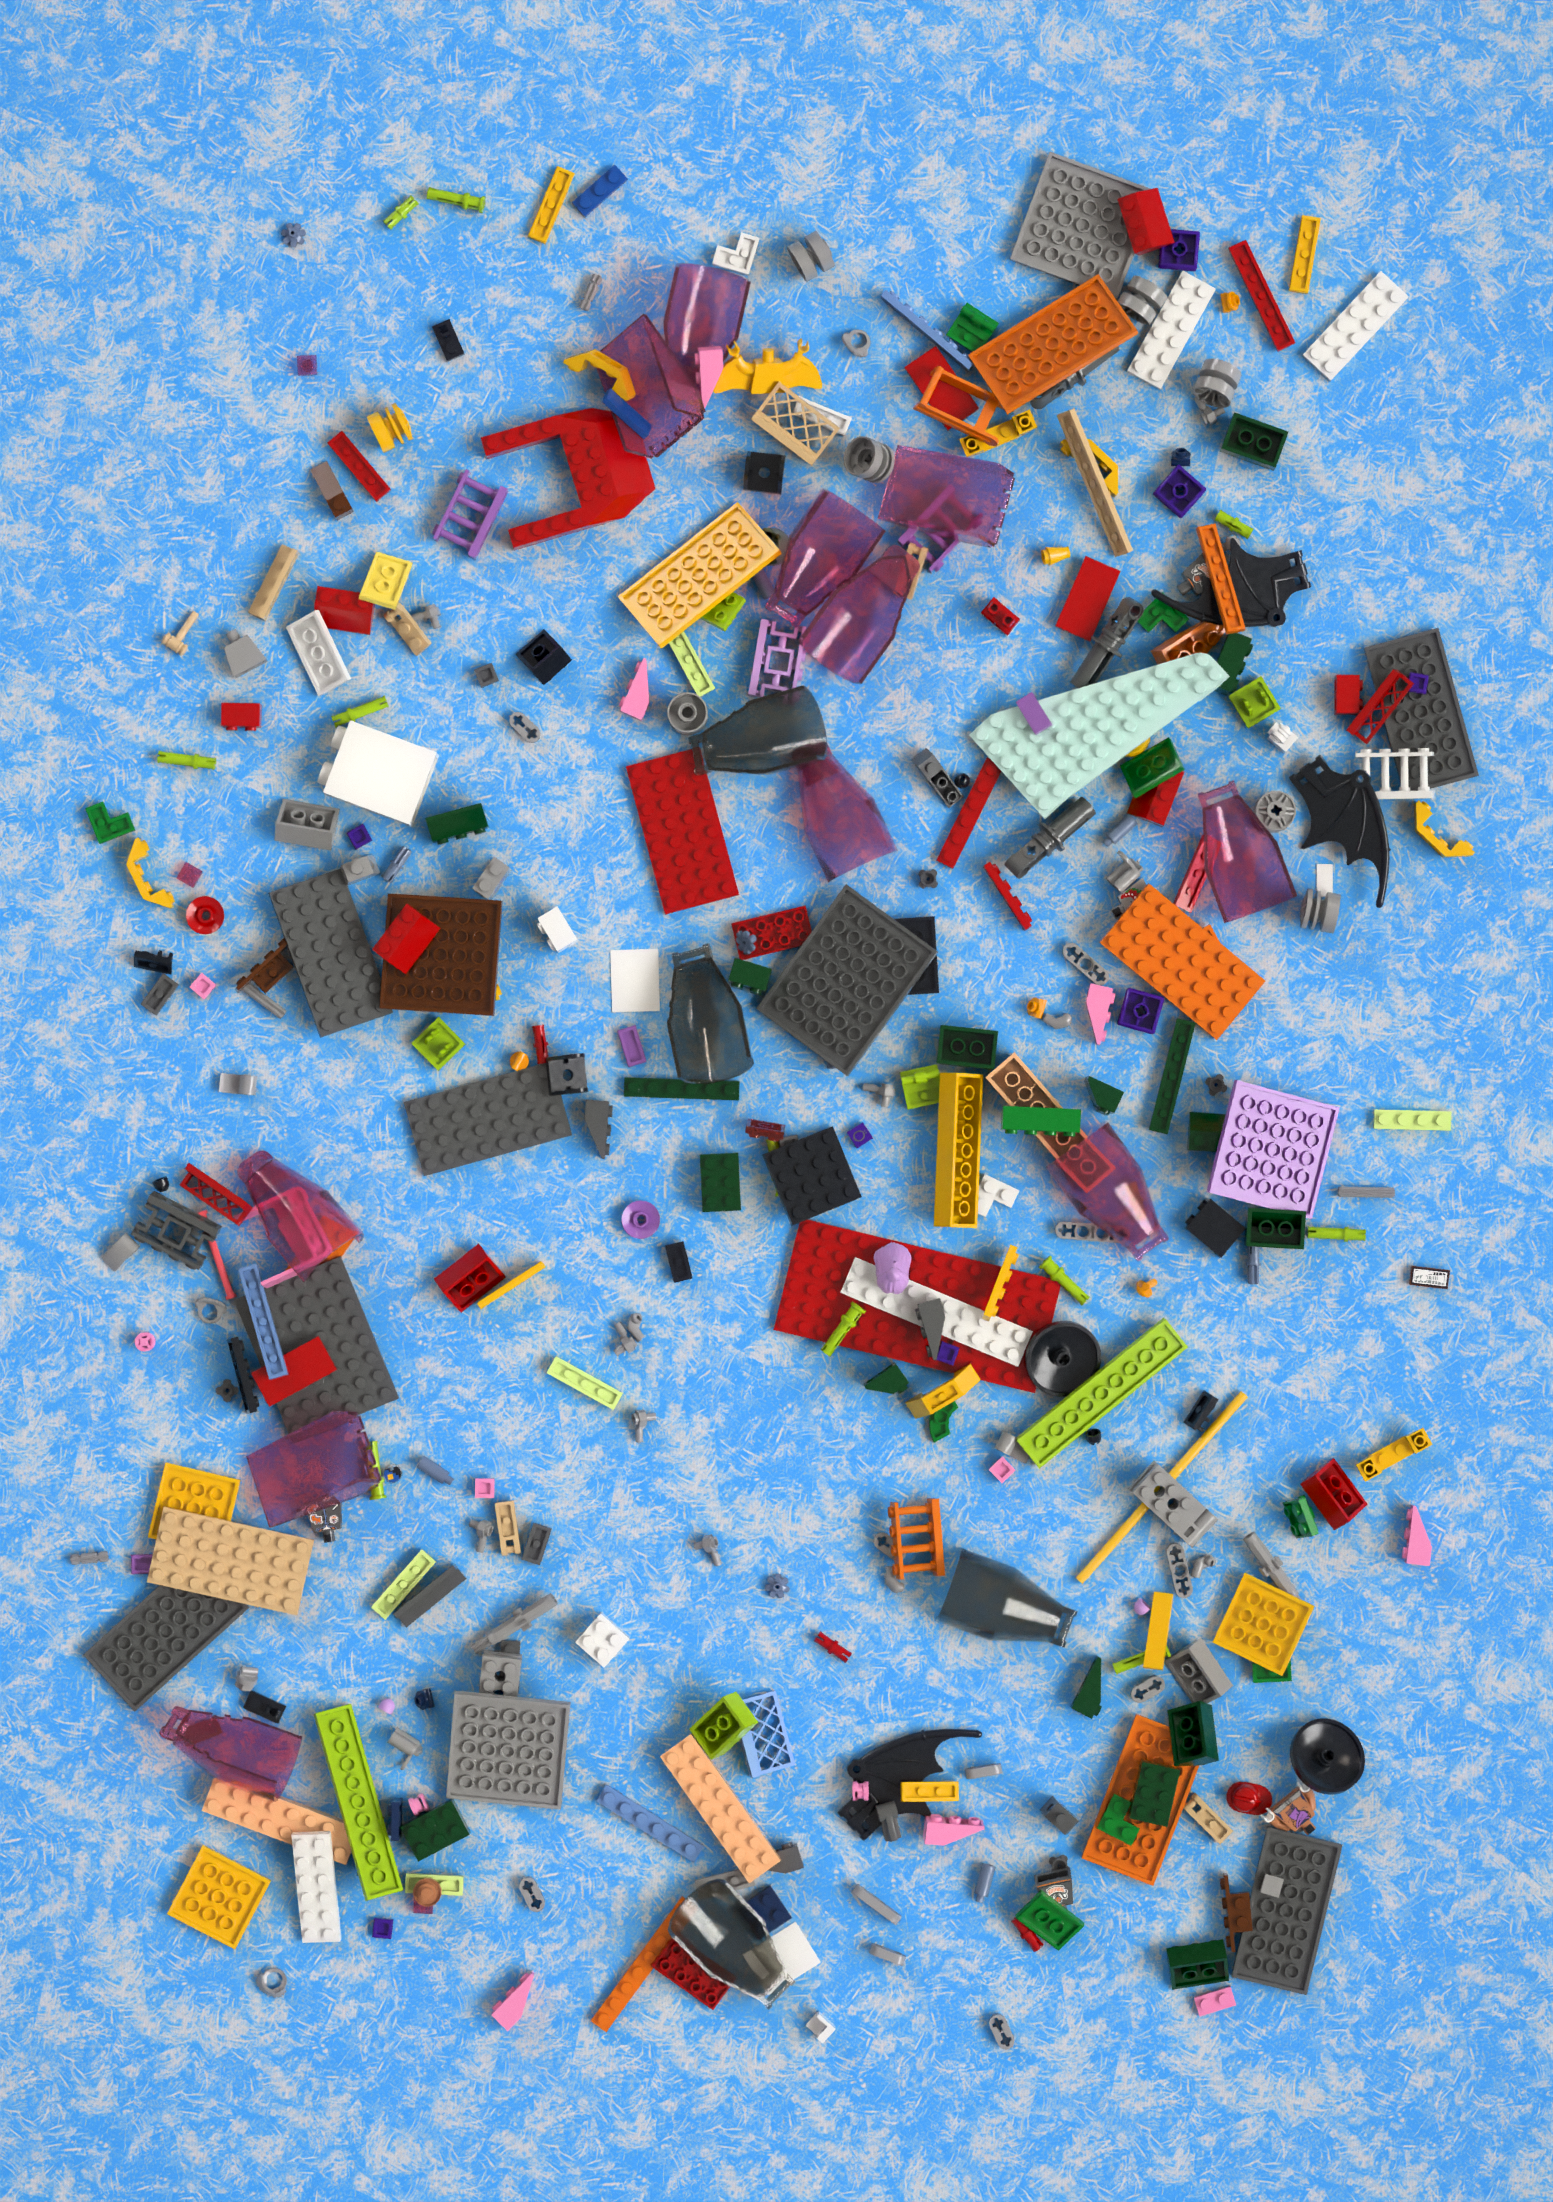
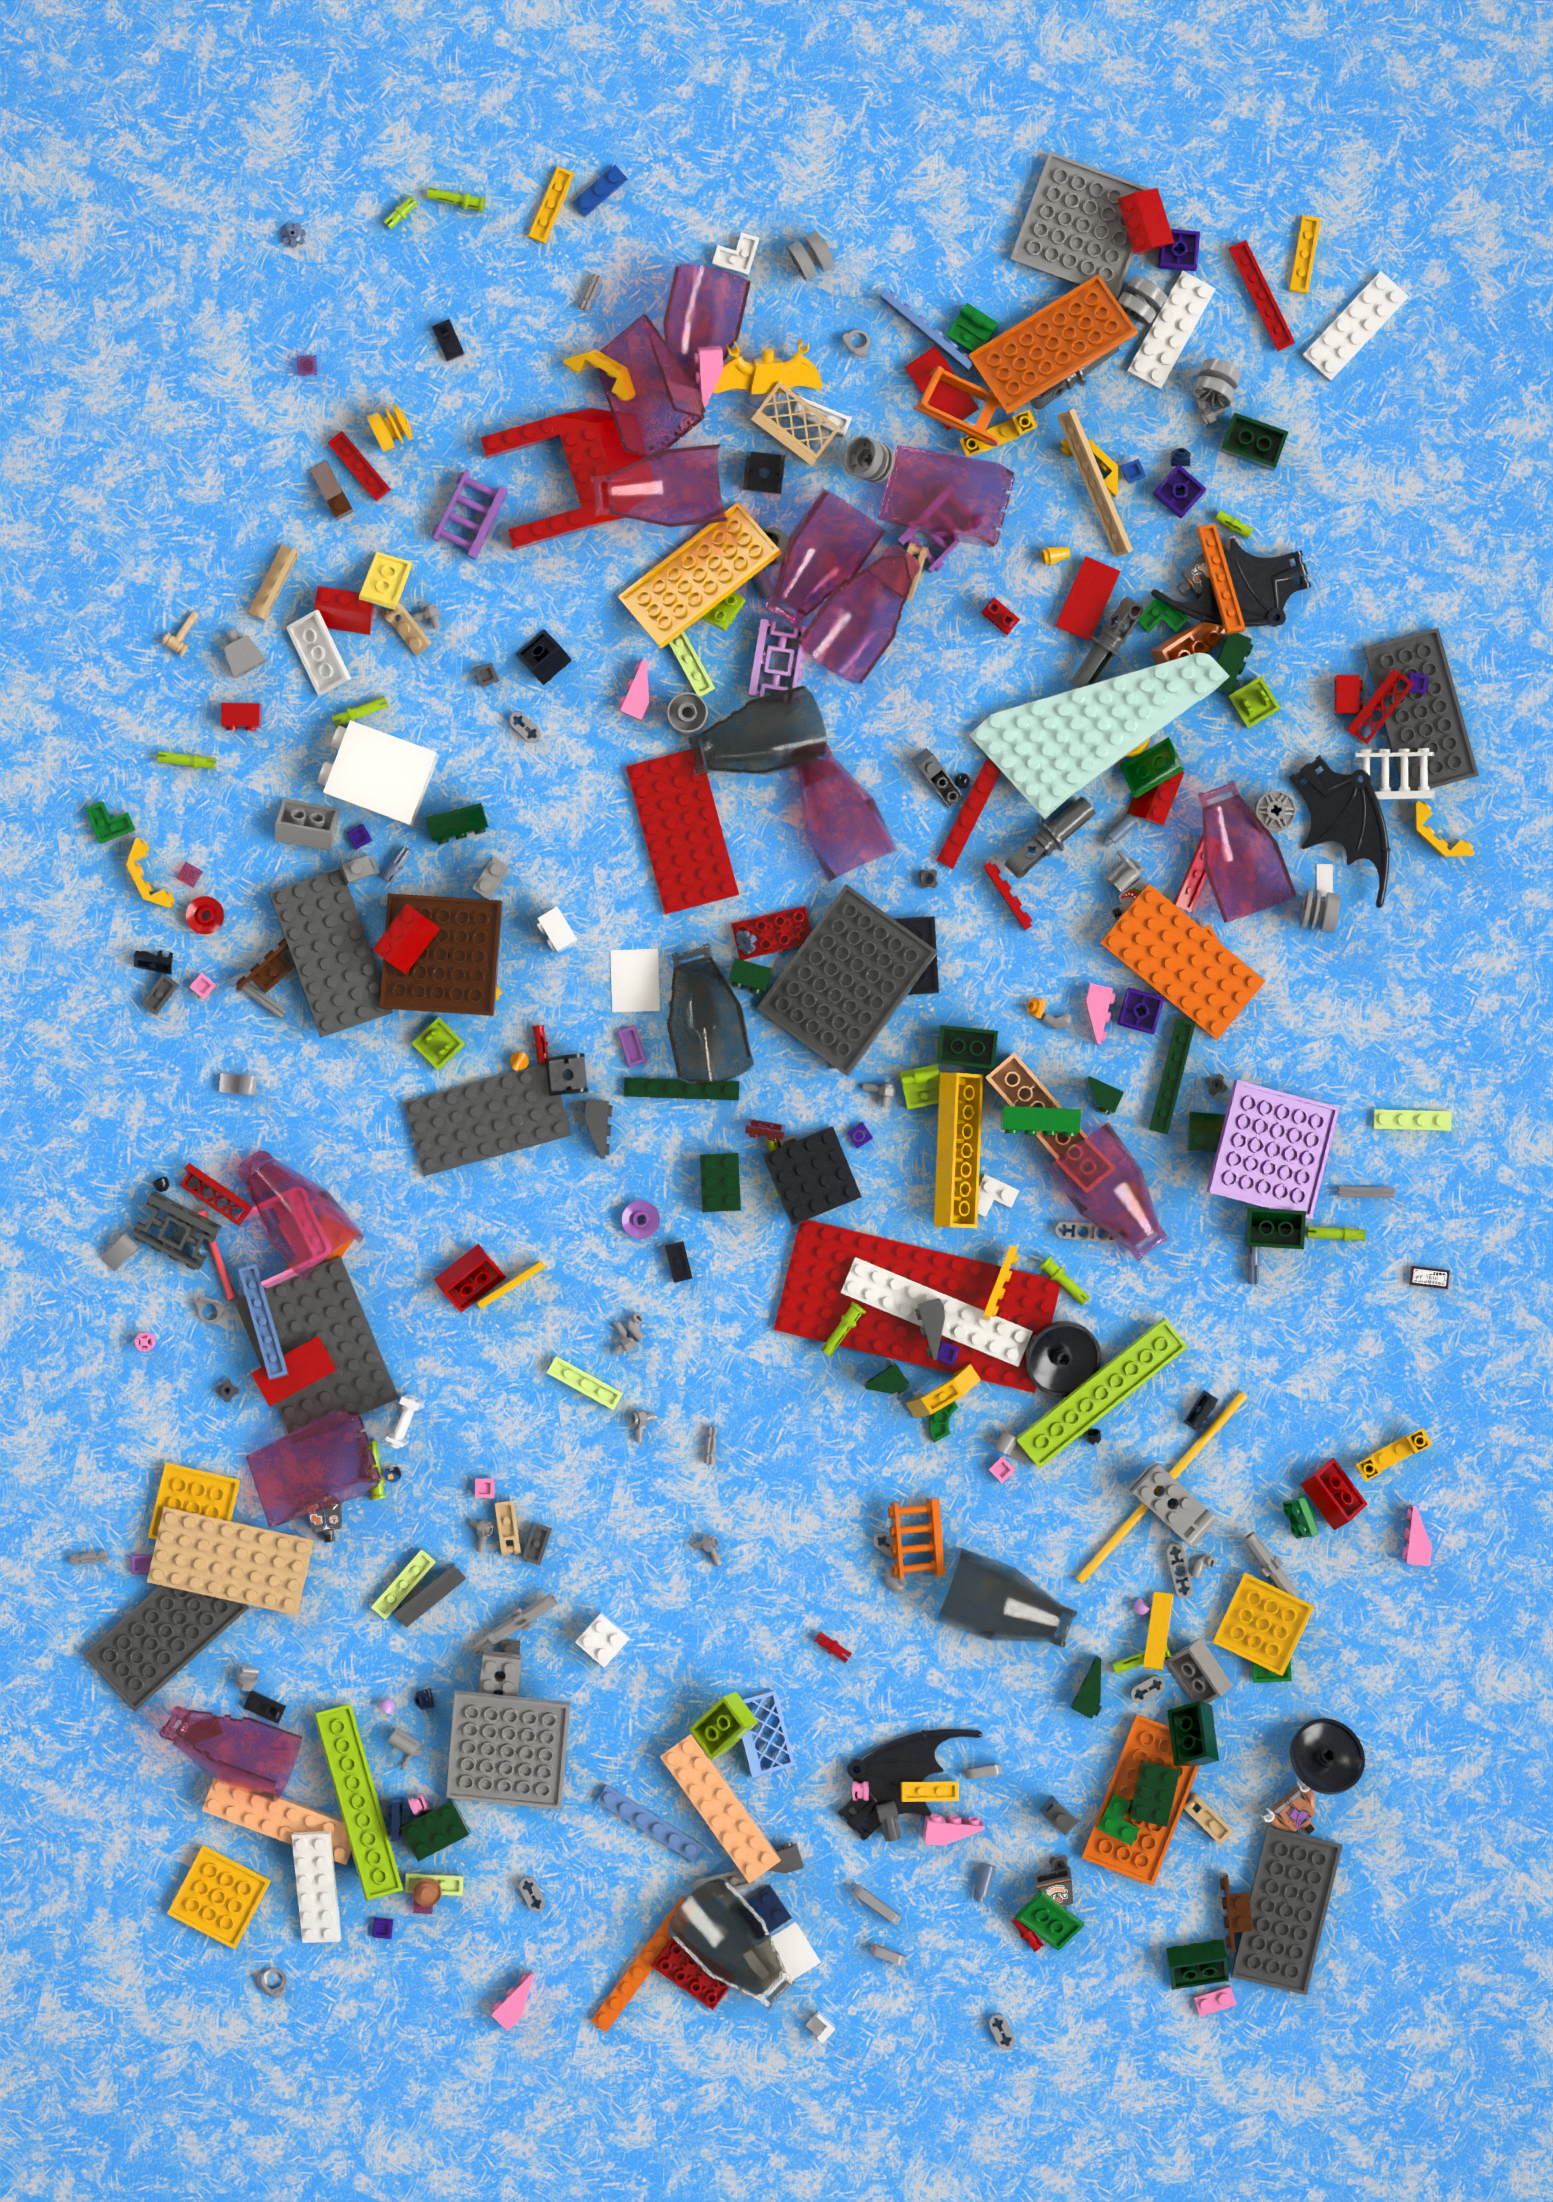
(245, 1383): black plate -> none
(410, 1404): none -> white fence
(434, 1471): sand blue cylinder -> none
(627, 413): blue tile -> none
(665, 488): none -> clear pink windscreen
(710, 1445): none -> light grey axle
(772, 1586): sand blue plant -> none
(892, 1268): lavender hair -> none
(1034, 713): medium lavender tile -> none
(1093, 977): light grey beam -> none
(1133, 471): none -> blue tile
(1144, 1288): light orange plate -> none
(1214, 1227): black panel -> none
(1230, 301): light orange plate -> none
(1249, 1798): red piece -> none
(1271, 1885): light grey tile -> none
(1281, 737): white brick -> none

